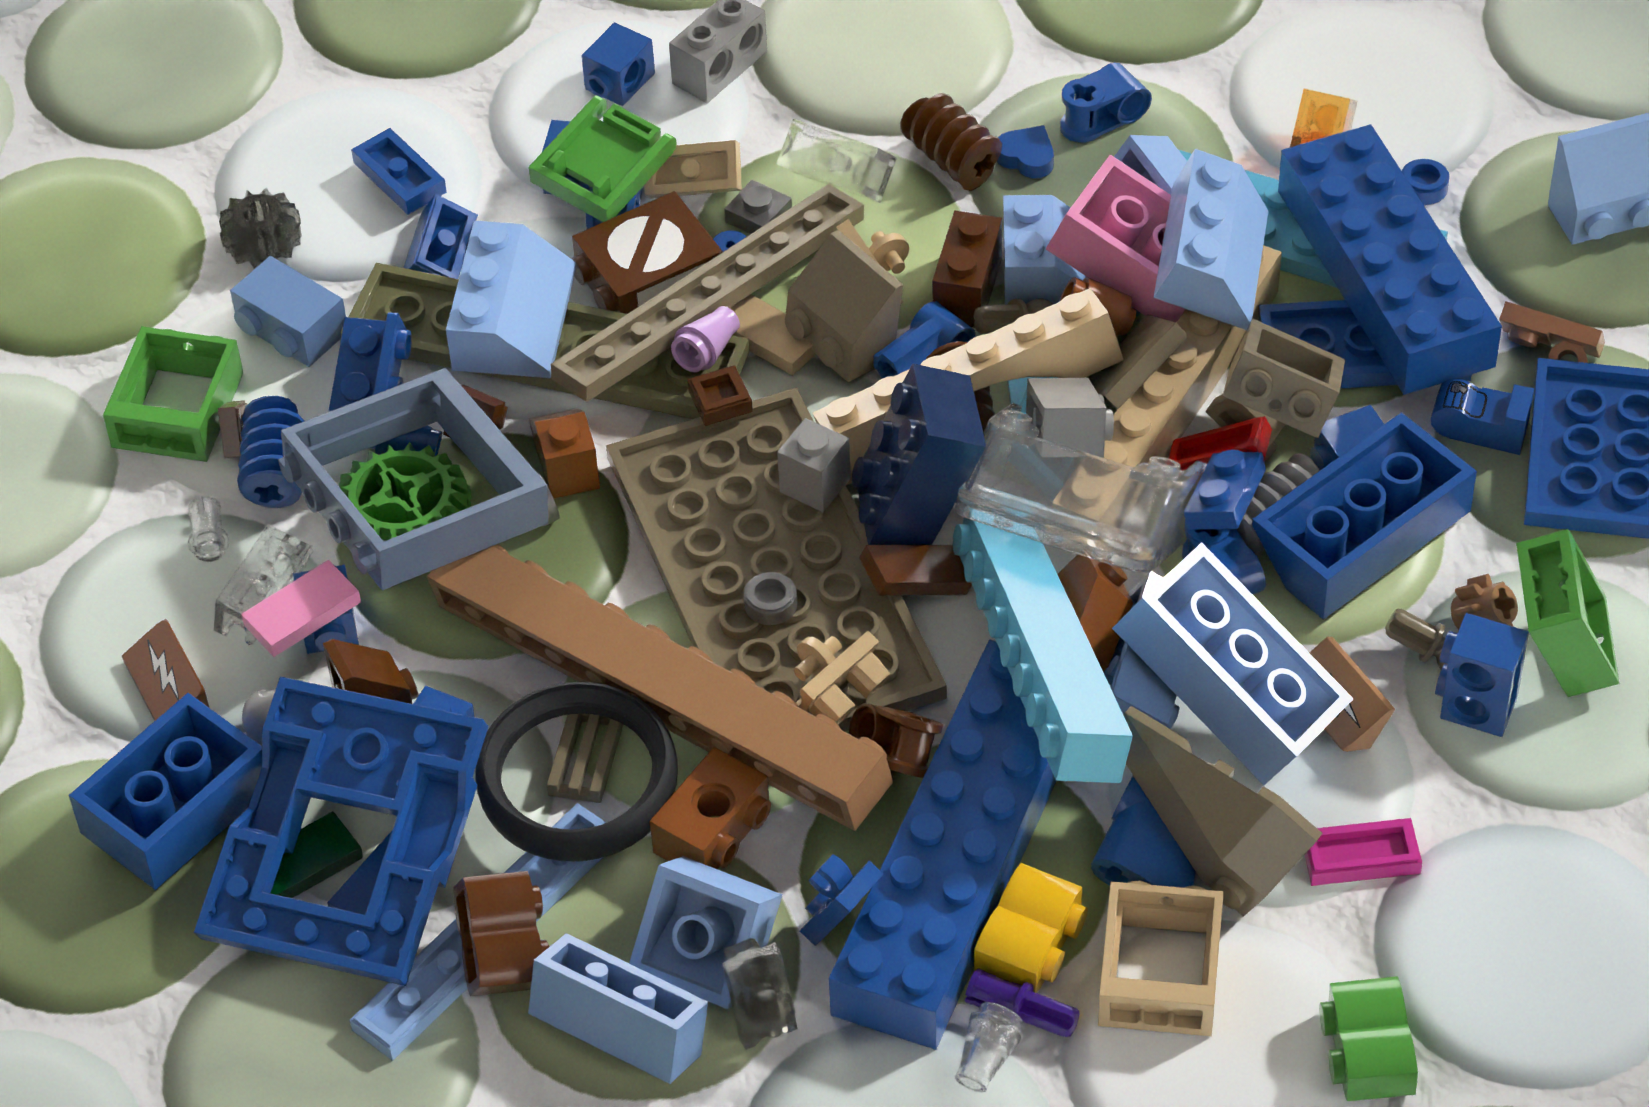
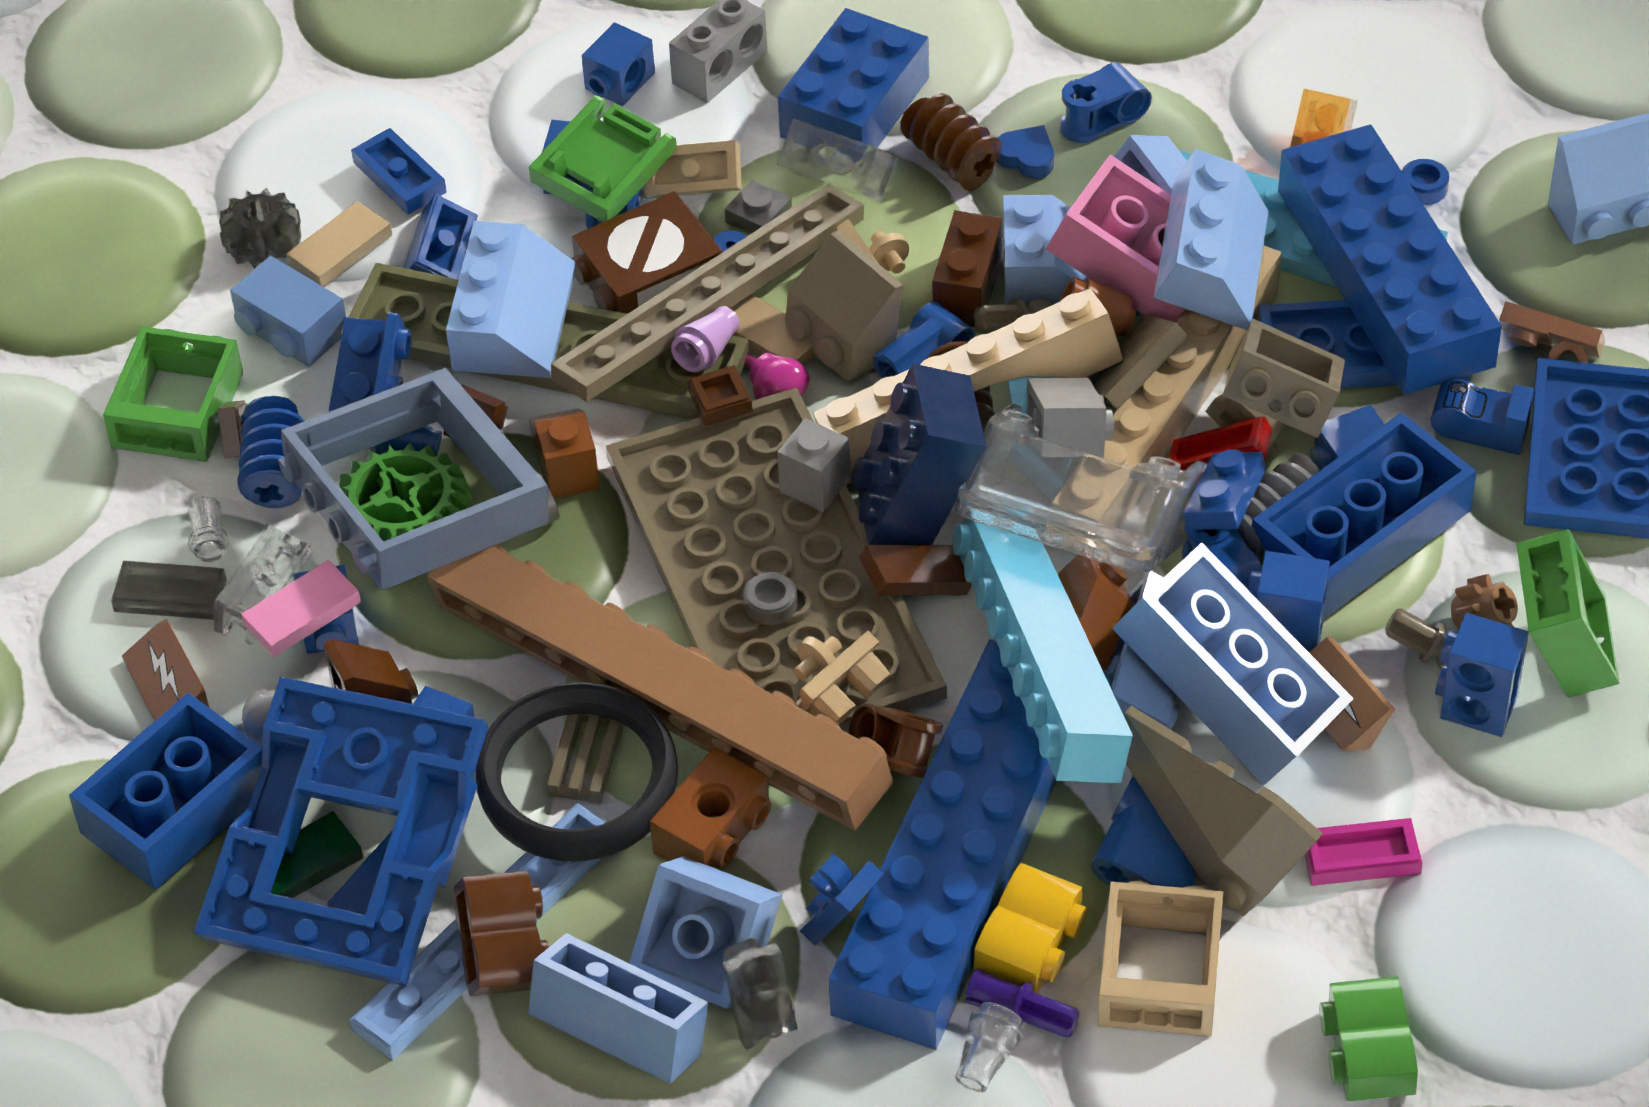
(168, 589): none -> clear smoke tile
(339, 244): none -> tan tile
(776, 374): none -> dark pink piece
(857, 79): none -> blue brick
(1294, 593): none -> blue brick

